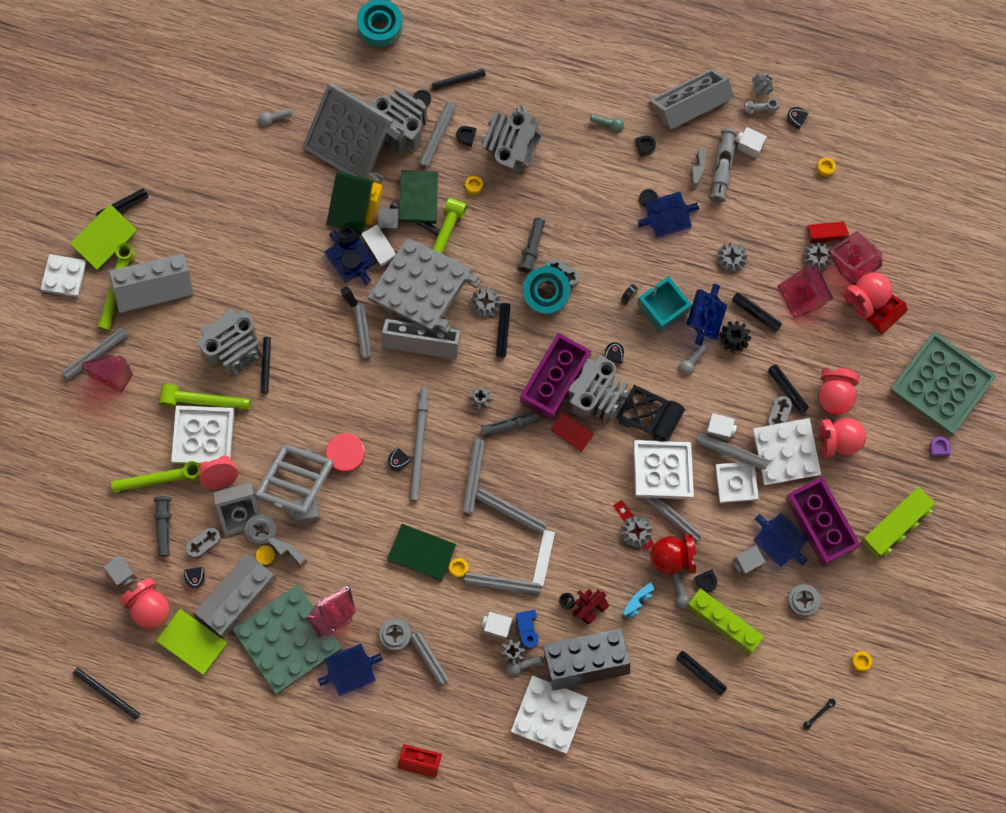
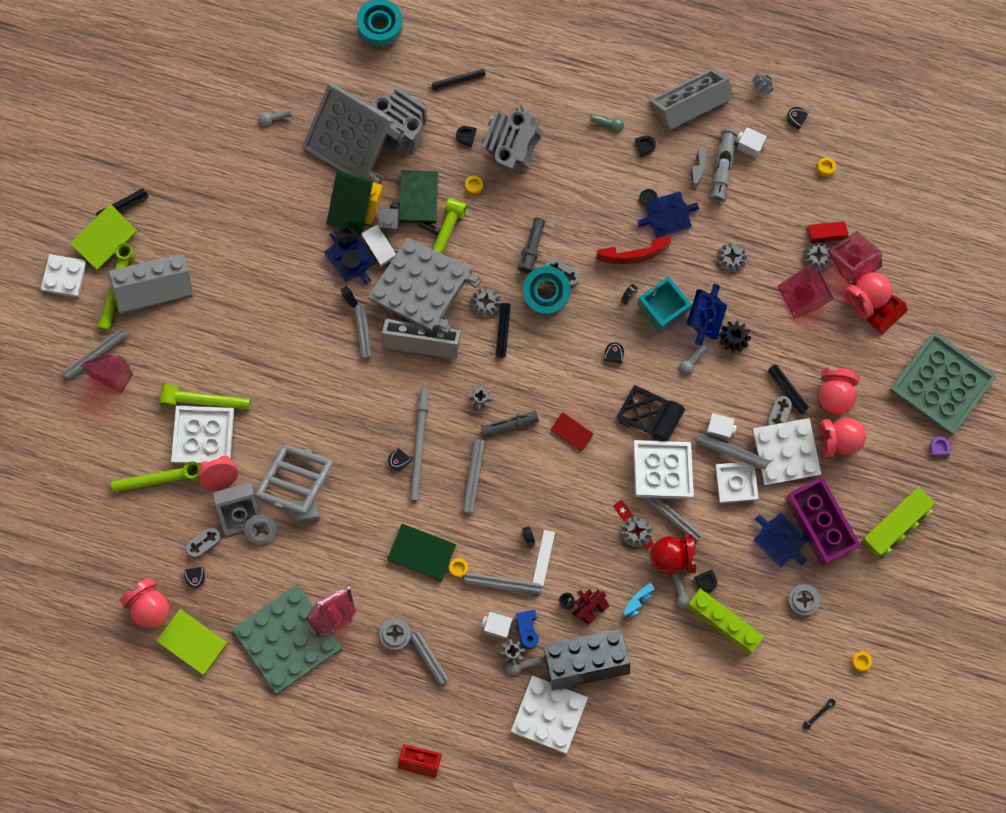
(106, 693): black bar -> none
(120, 572): light grey brick -> none
(162, 516): dark grey pin -> none
(230, 342): light grey piece -> none
(235, 595): light grey slope -> none
(265, 365): black bar -> none
(265, 555): yellow piece -> none
(284, 548): light grey slope -> none
(345, 452): coral tile -> none
(350, 669): clear blue plate -> none
(424, 96): black piece -> none
(437, 135): light grey axle -> none
(511, 511): light grey axle -> none
(528, 536): none -> black tile
(554, 376): magenta brick -> none
(597, 391): light grey piece -> none
(610, 255): none -> red slope
(701, 673): black axle -> none
(748, 561): light grey brick -> none
(757, 312): black axle -> none
(770, 107): light grey bar -> none

